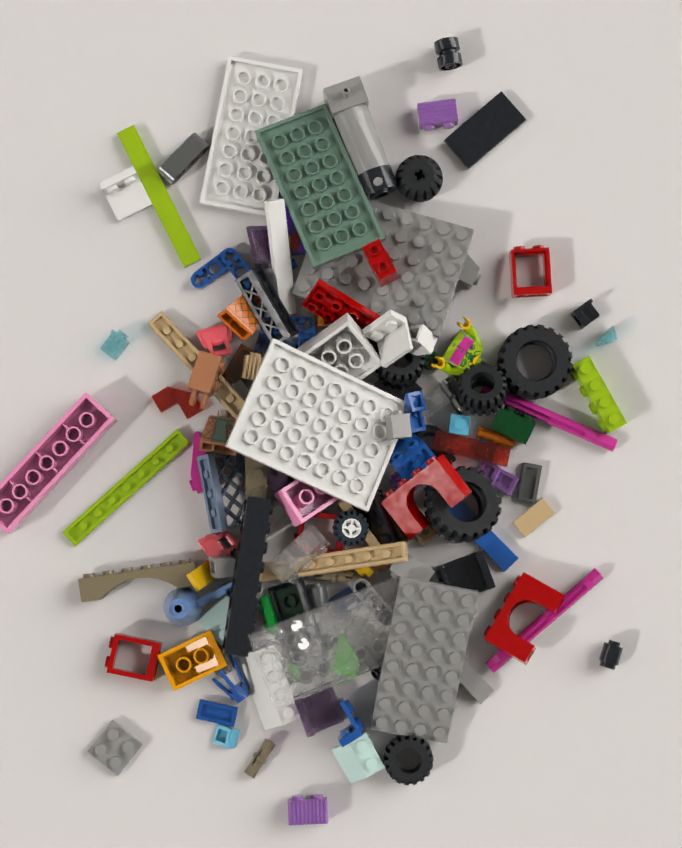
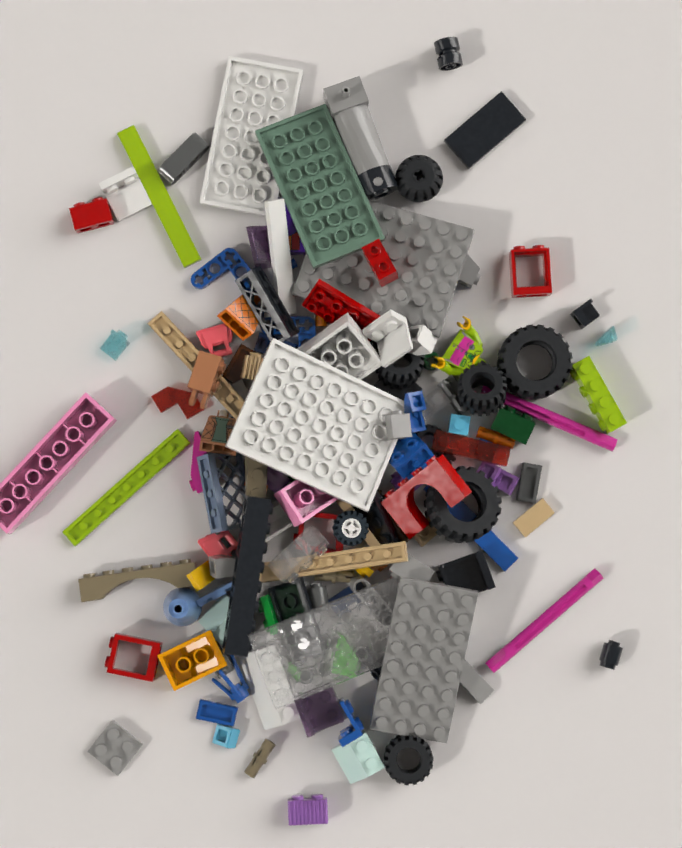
(91, 215): none -> red brick
(437, 114): medium lavender brick -> none
(526, 590): red arch -> none

